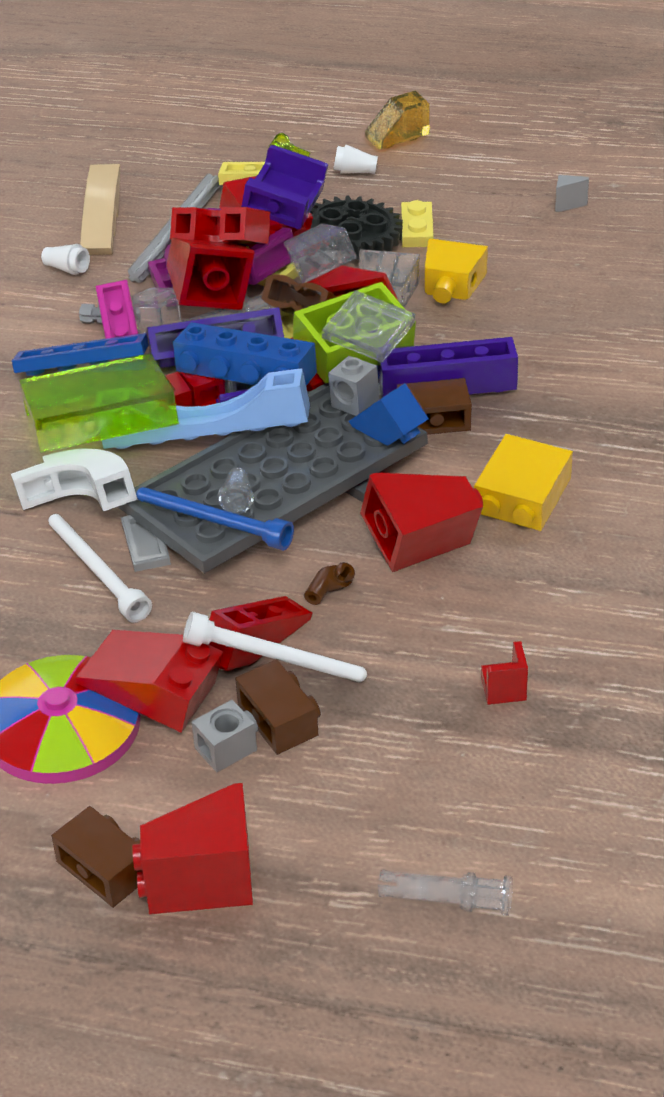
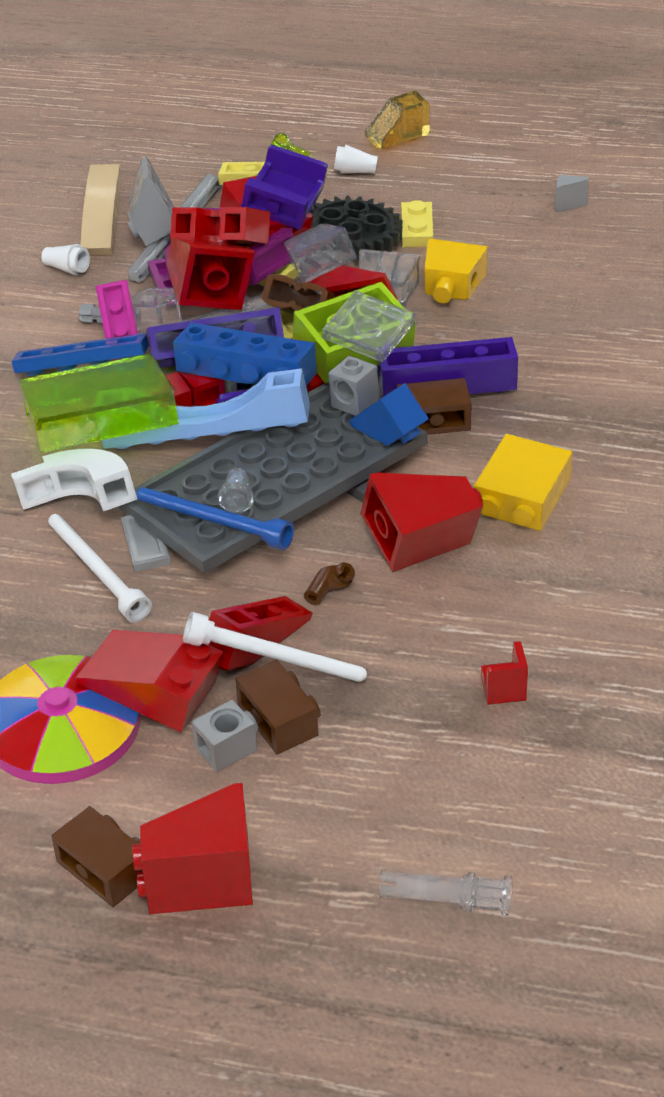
(149, 205): none -> light grey slope

